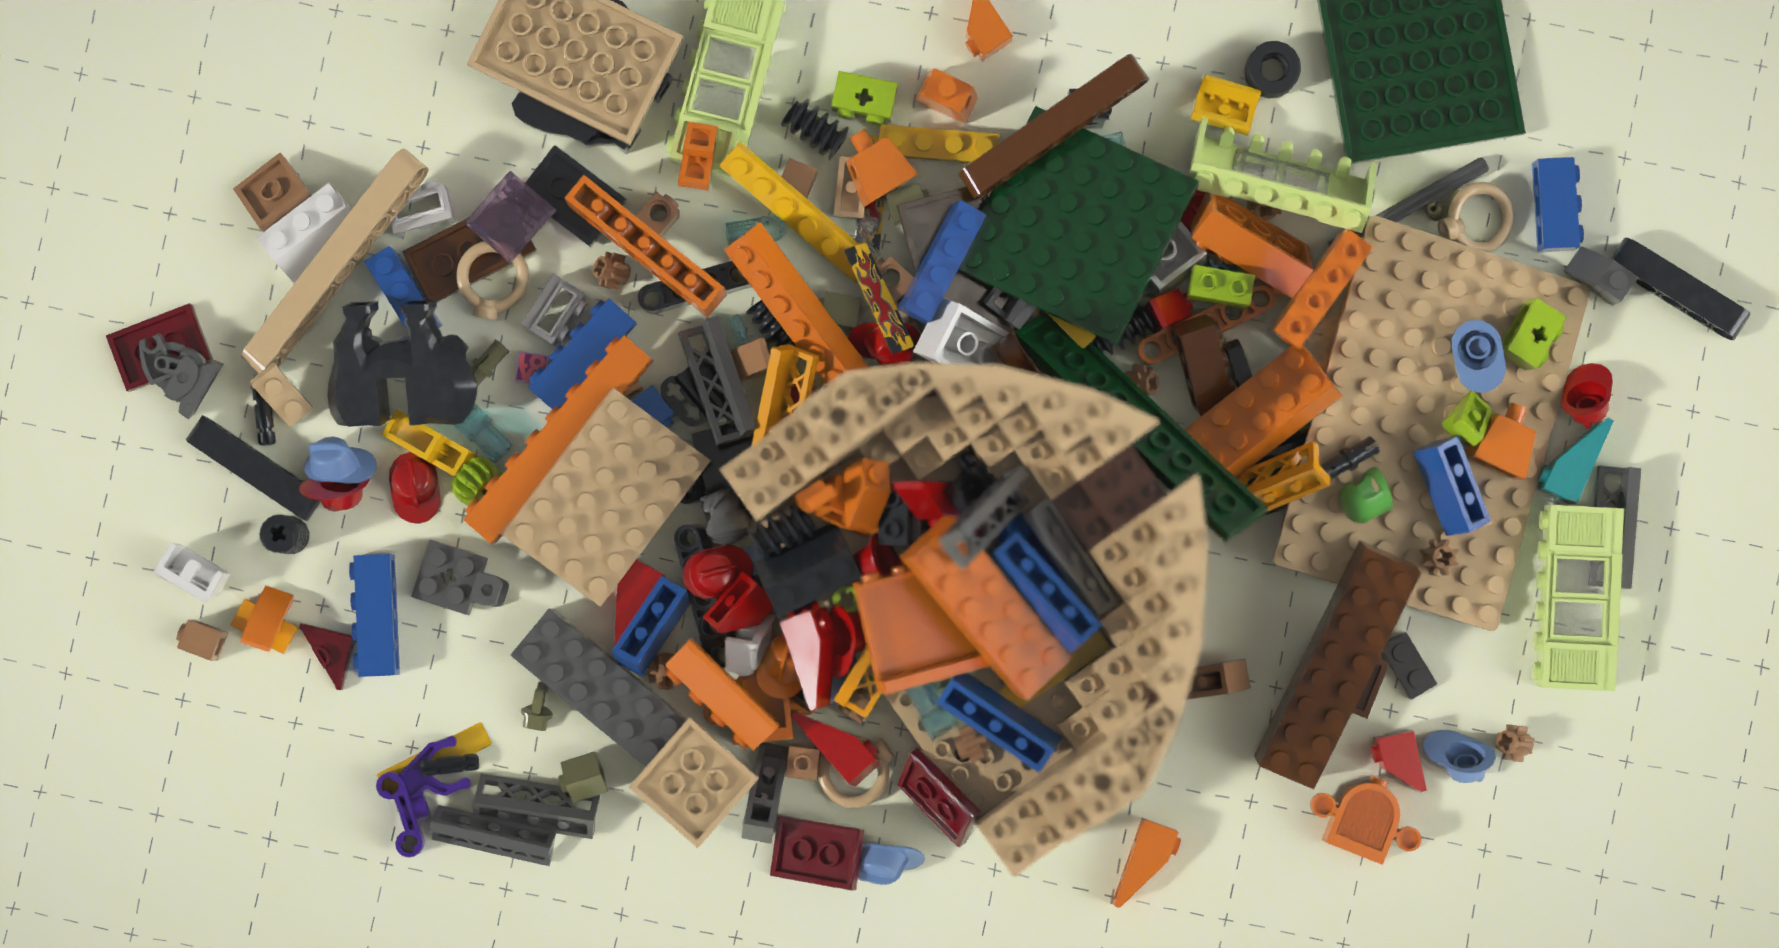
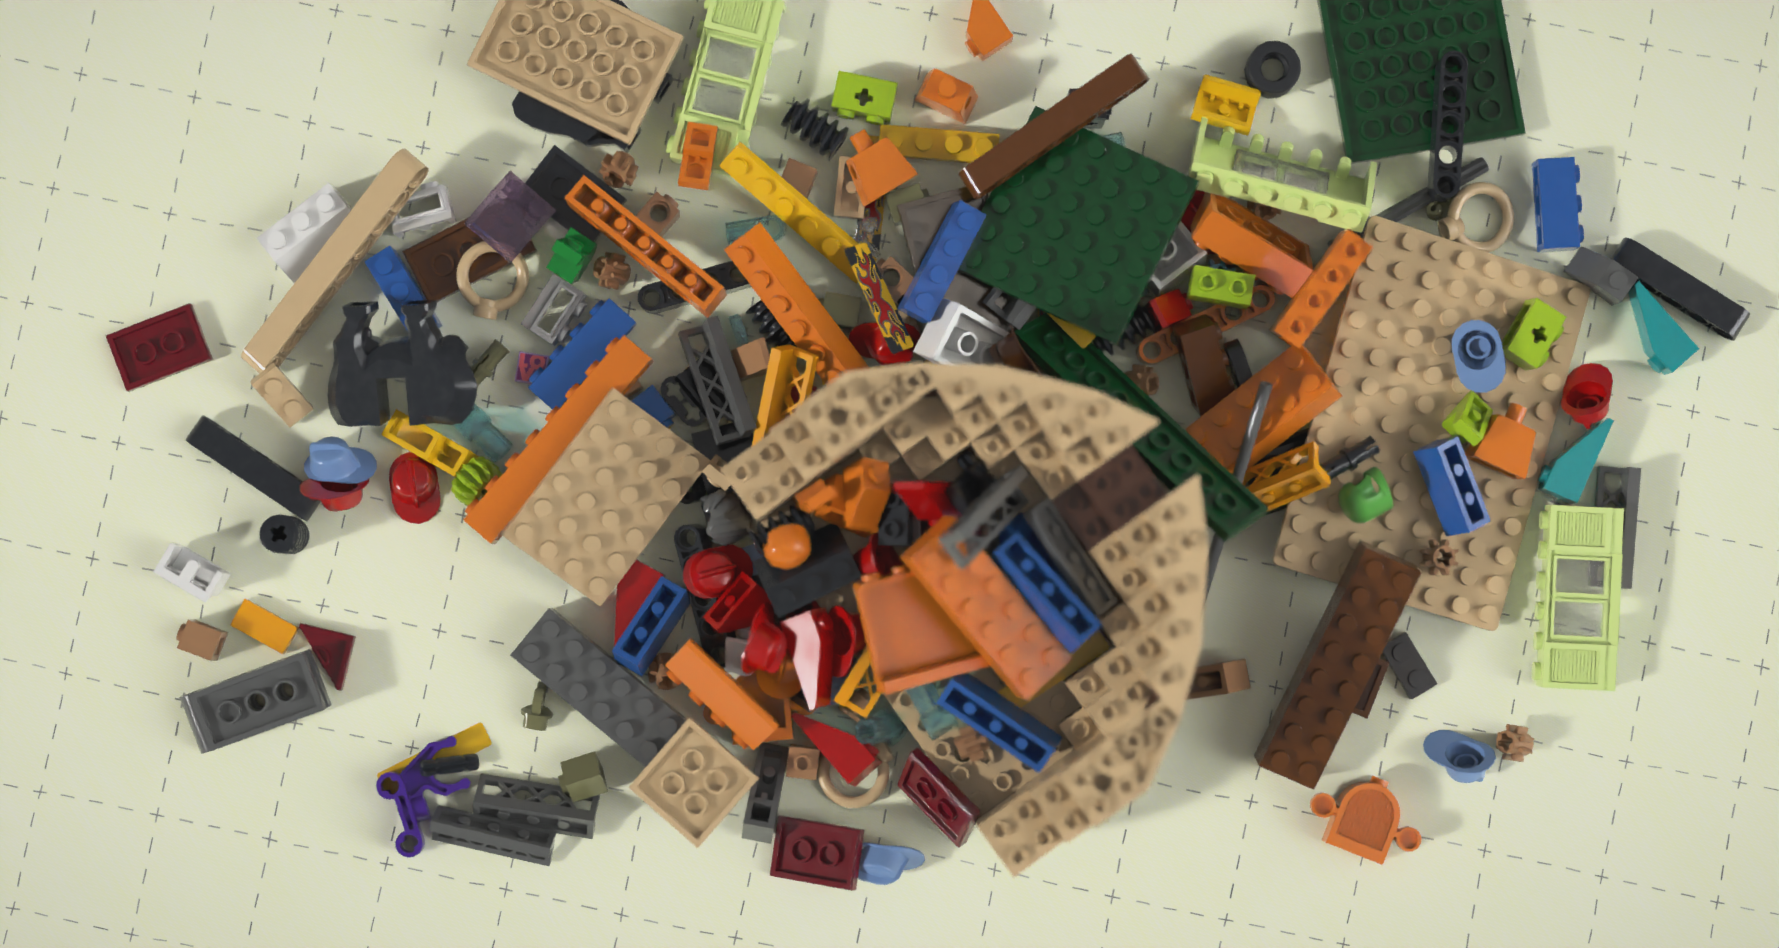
(182, 376): dark grey piece -> none
(230, 708): none -> dark grey hinge
(264, 420): black axle -> none
(267, 618): orange slope -> none
(272, 192): medium nougat plate -> none
(375, 615): blue brick -> none
(471, 581): dark grey plate -> none
(572, 255): none -> green brick
(618, 169): none -> medium nougat gear
(714, 473): none -> tan plate
(765, 643): none -> red piece
(787, 546): none -> orange hair
(836, 598): lime bush -> none
(881, 727): none -> clear light blue piece
(1147, 855): orange slope -> none
(1240, 470): none -> dark grey piece
(1400, 757): red slope -> none
(1454, 113): none -> black beam
(1660, 335): none -> teal slope

